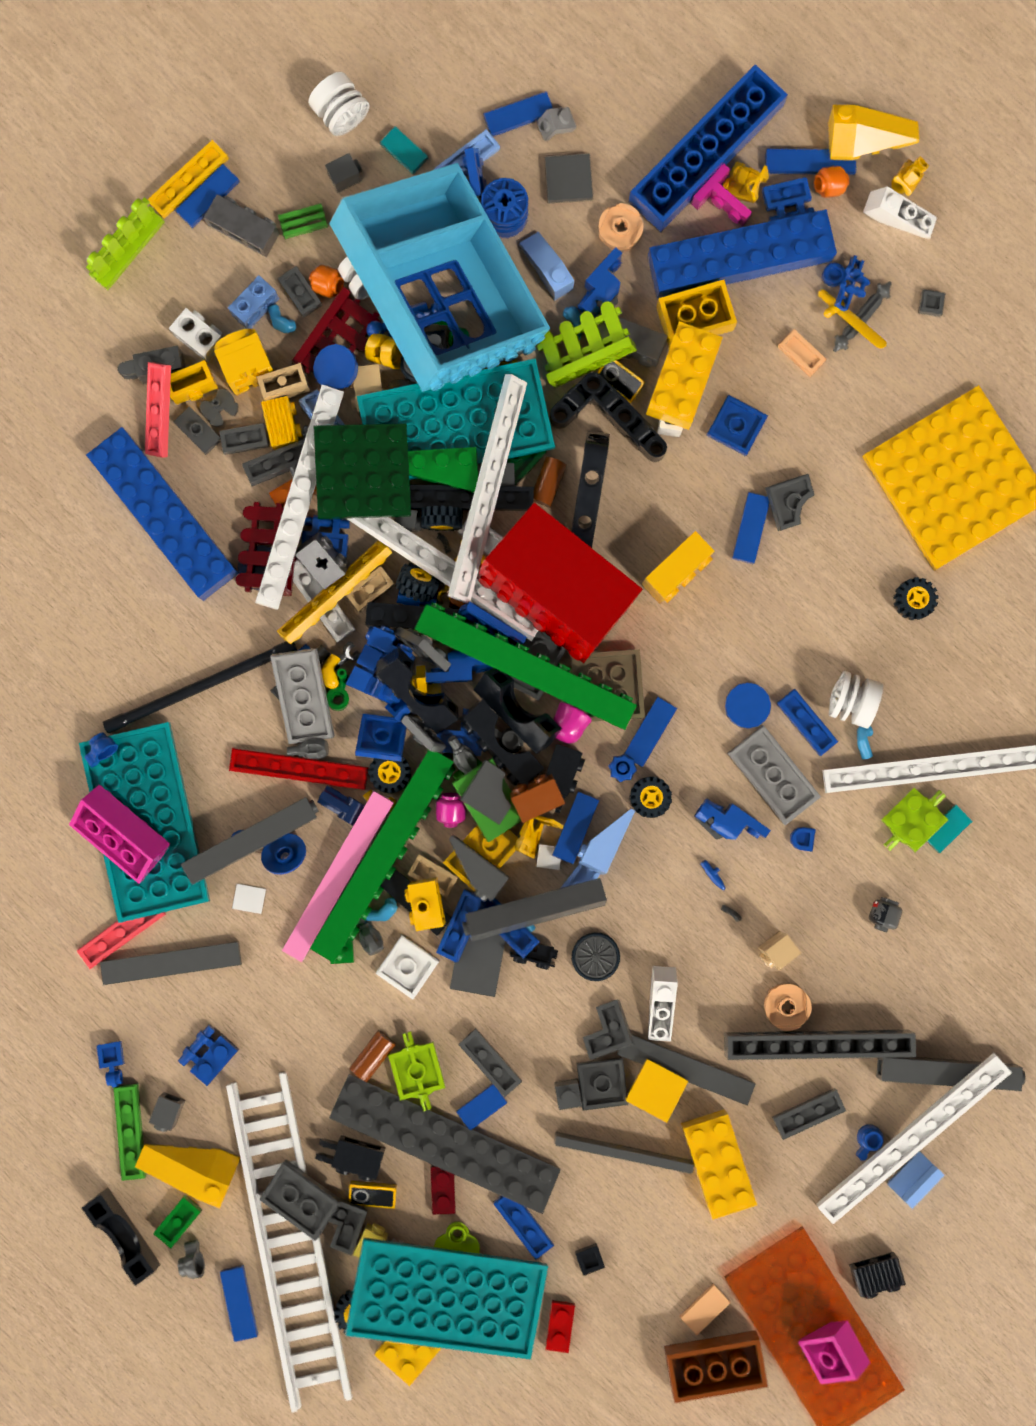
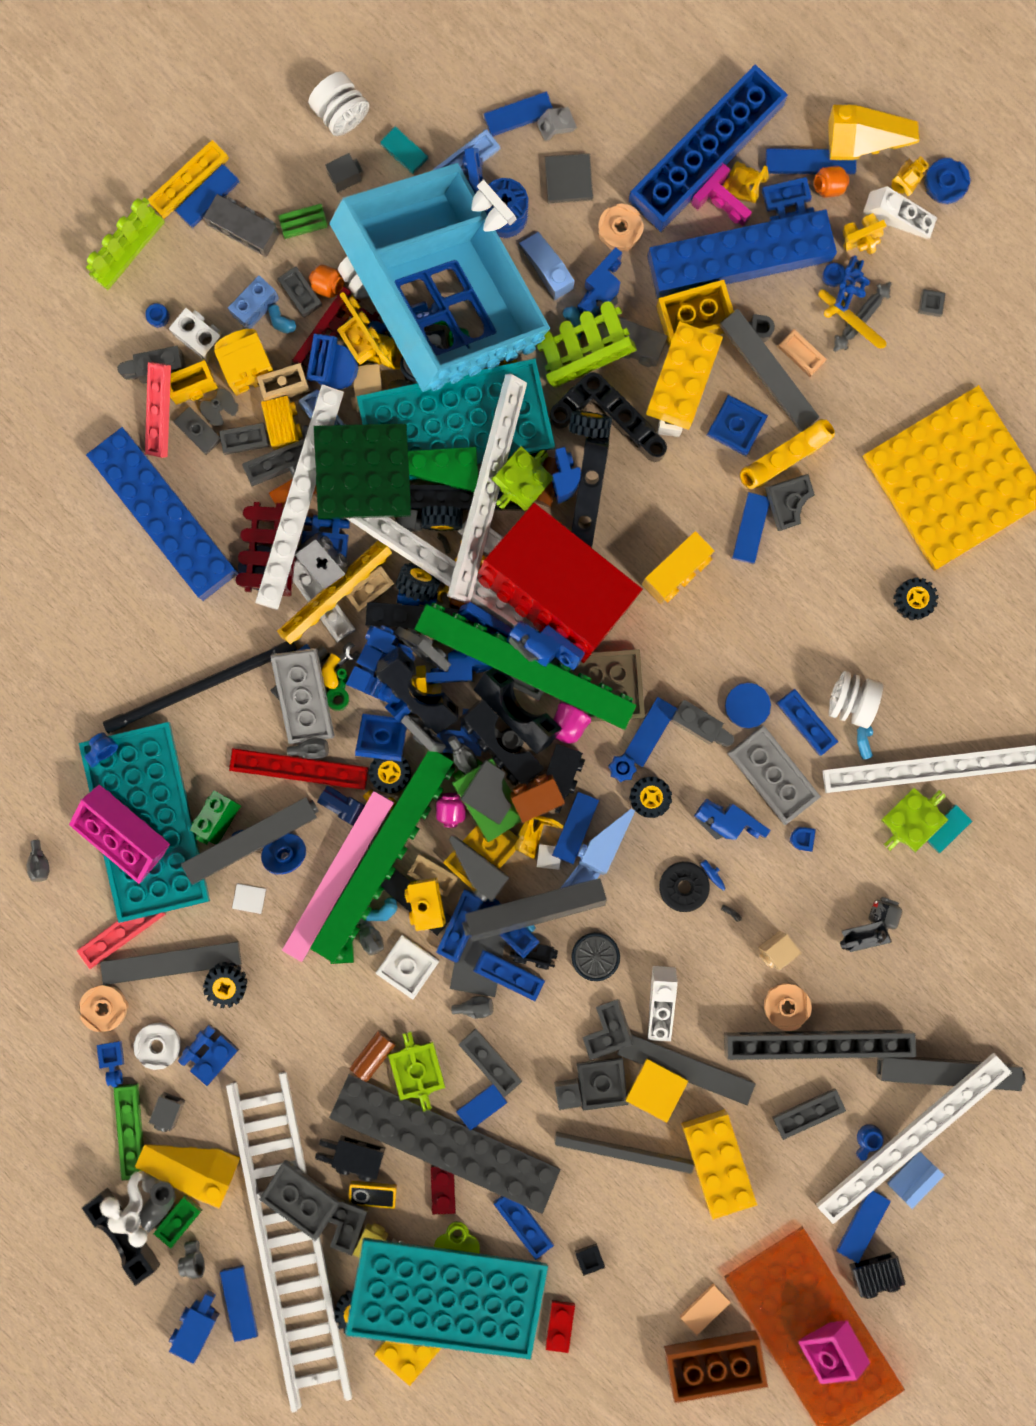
(37, 863): none -> dark grey piece
(106, 1021): none -> light nougat plate
(128, 1219): none -> white piece
(157, 315): none -> blue tile
(158, 1205): none -> dark grey cylinder
(169, 1039): none -> white tile
(195, 1329): none -> blue hinge
(214, 818): none -> green brick
(229, 978): none -> black wheel
(326, 376): none -> blue tile
(359, 337): none -> yellow bracket
(476, 1007): none -> dark grey piece
(499, 215): none -> white tile
(509, 975): none -> blue tile
(522, 478): none -> lime plate
(544, 645): none -> blue plate
(567, 480): none -> blue brick
(590, 424): none -> black wheel
(622, 380): black slope -> none
(699, 886): none -> black wheel
(701, 724): none -> dark grey hinge
(763, 326): none -> dark grey plate
(769, 370): none -> dark grey tile
(787, 454): none -> yellow plate
(863, 1226): none -> blue tile
(864, 238): none -> yellow hips
(865, 936): none -> black hinge
(947, 181): none -> blue tile

